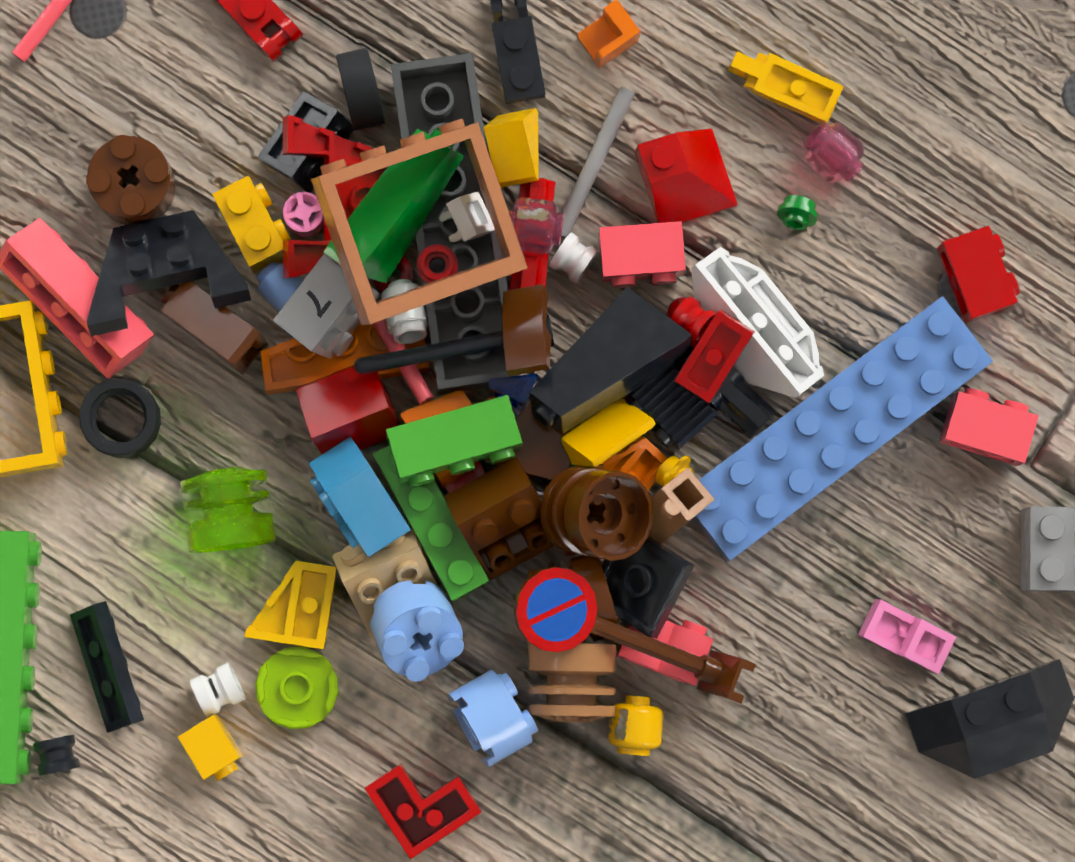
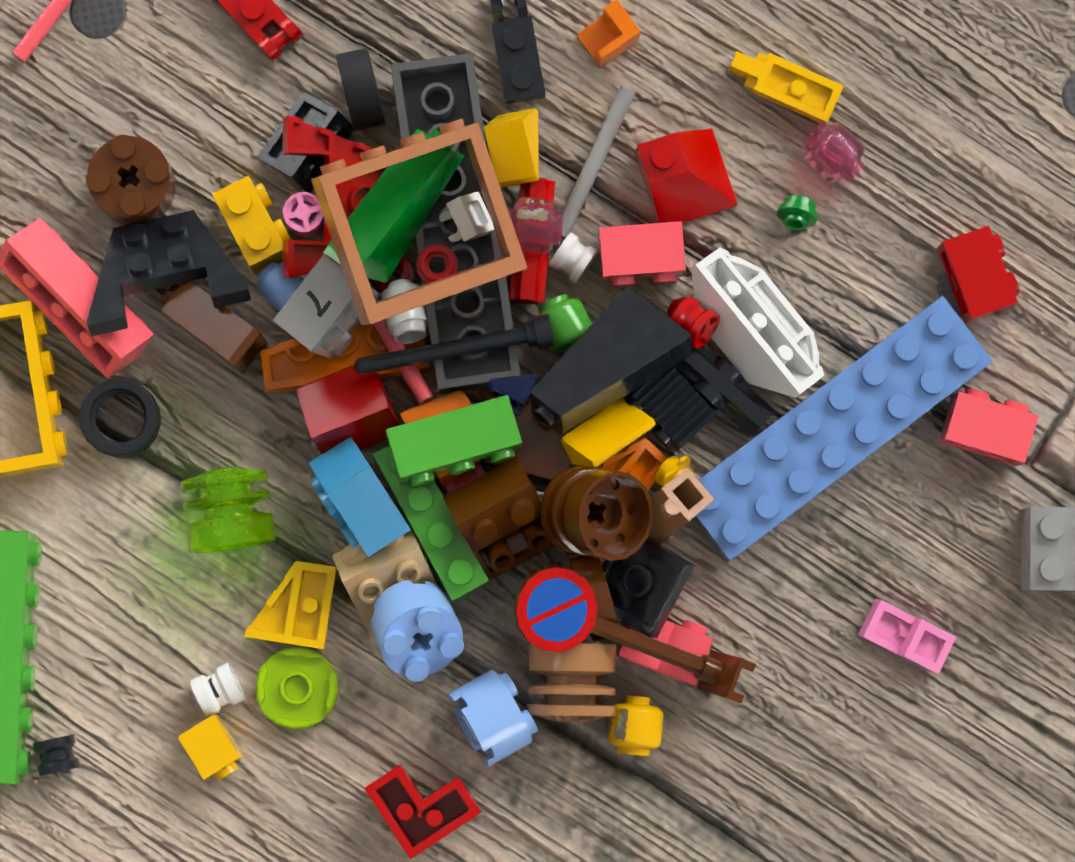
(106, 666): black plate -> none
(525, 330): reddish brown slope -> none
(567, 321): none -> bright green head
(714, 356): red plate -> none
(995, 722): black wedge -> none

